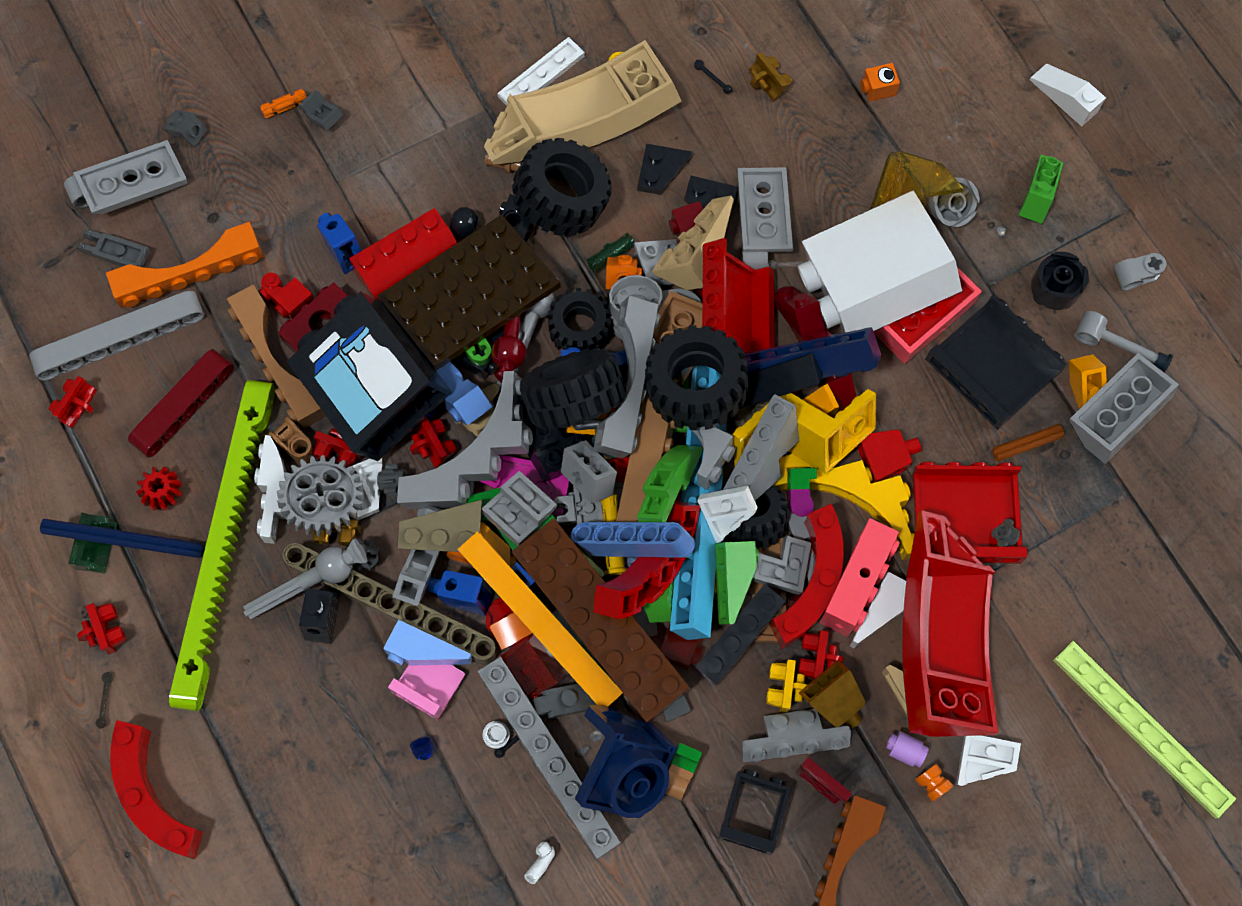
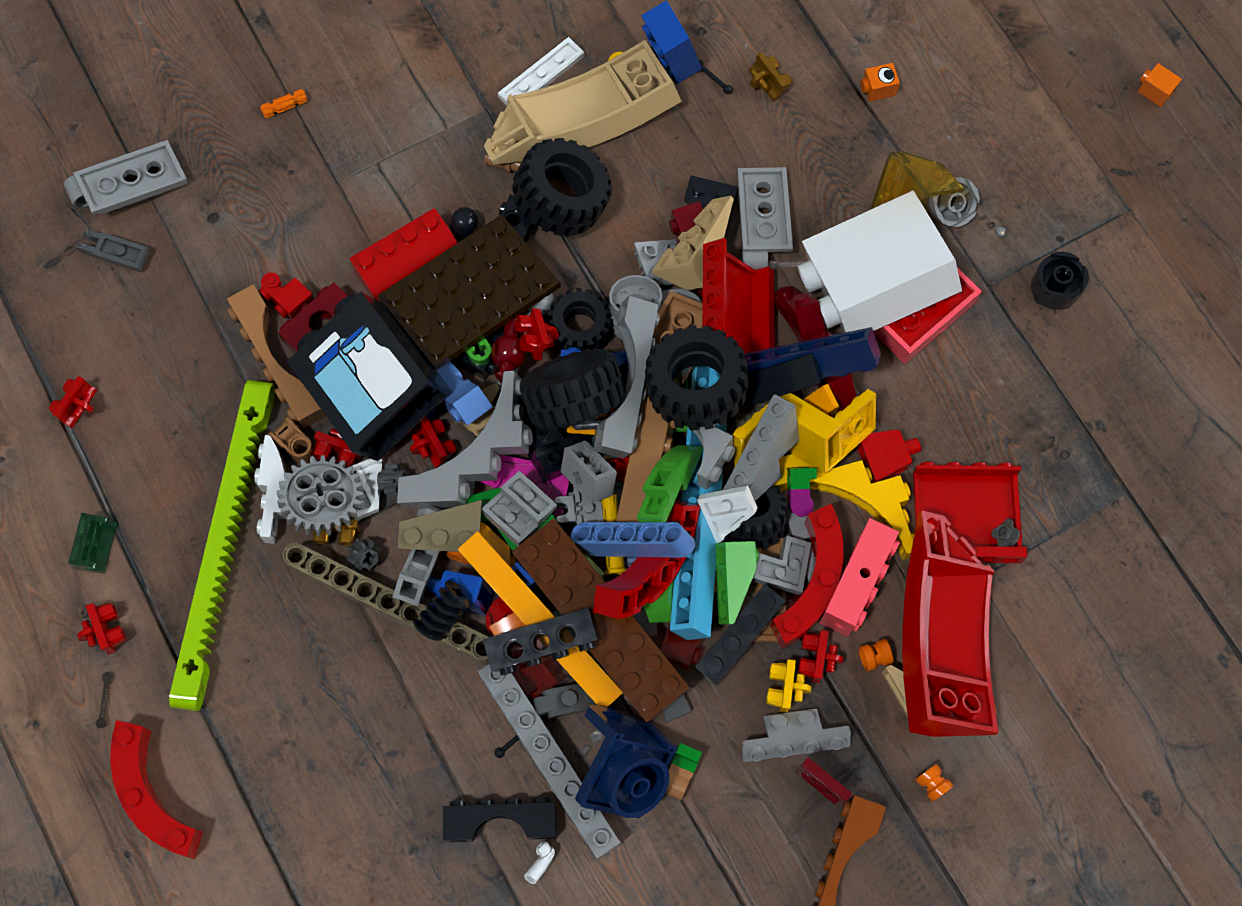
(116, 335): light grey beam -> none
(121, 538): dark blue axle -> none
(156, 481): red gear -> none
(180, 403): dark red beam -> none
(185, 125): dark grey bracket -> none
(234, 248): orange arch -> none
(319, 613): black torso -> none
(320, 111): dark grey bracket -> none
(331, 565): light grey piece -> none
(335, 235): blue torso -> none
(420, 648): light blue slope -> none
(422, 748): clear blue hinge -> none
(428, 687): bright pink bracket -> none
(444, 611): none -> black piece
(463, 821): none -> black arch
(496, 734): white plate -> none
(499, 646): none -> black brick
(538, 335): none -> red hips
(610, 250): clear green pin -> none
(619, 268): orange brick -> none
(660, 167): black wing -> none
(670, 42): none -> blue piece
(745, 839): black window -> none
(835, 696): pearl gold torso -> none
(875, 655): none -> orange wheel
(885, 608): white slope -> none
(907, 749): lavender brick -> none
(985, 758): white wing -> none
(996, 362): black panel -> none
(1027, 442): dark orange axle -> none
(1041, 189): bright green slope -> none
(1069, 92): white slope -> none
(1086, 377): light orange slope -> none
(1093, 328): light grey piece -> none
(1122, 407): light grey slope -> none
(1139, 270): light grey piece -> none
(1145, 730): yellowish green tile -> none
(1158, 84): none -> orange brick

